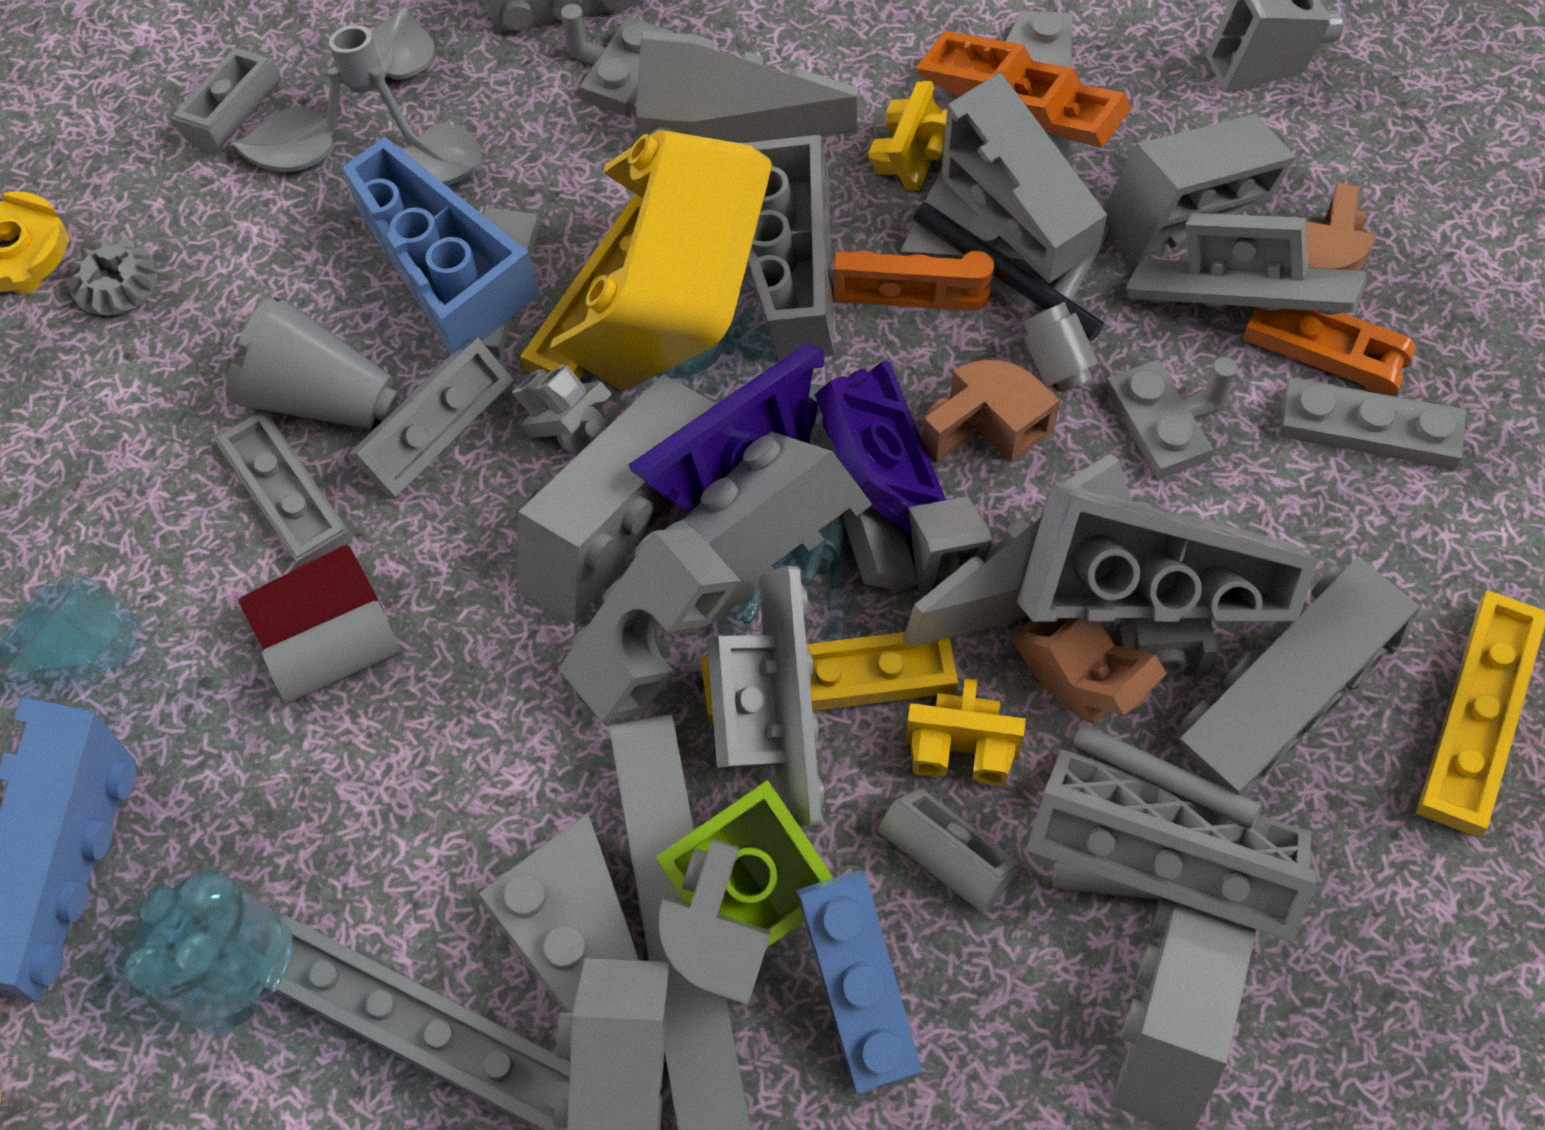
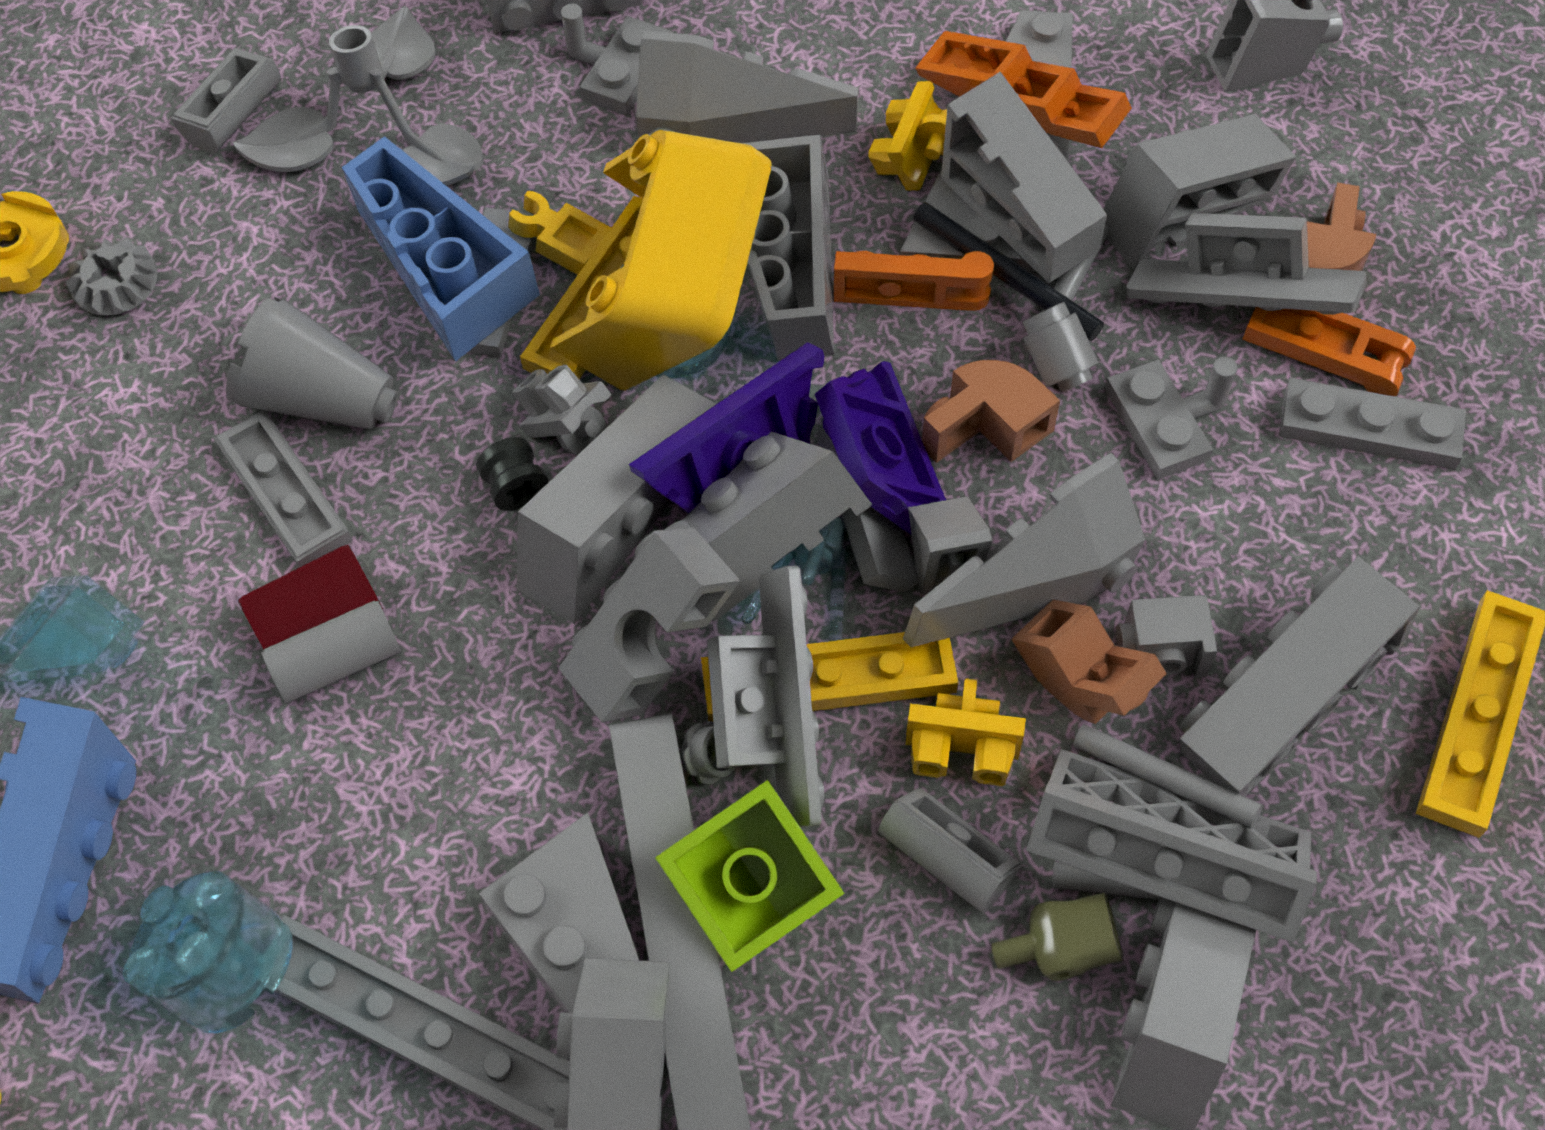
(431, 417): light grey plate -> none
(511, 473): none -> pearl dark grey wheel
(563, 236): none -> yellow plate
(699, 754): none -> light grey plate
(705, 945): light grey brick -> none
(859, 981): medium blue plate -> none
(1065, 938): none -> olive piece
(1134, 560): light grey wedge -> none

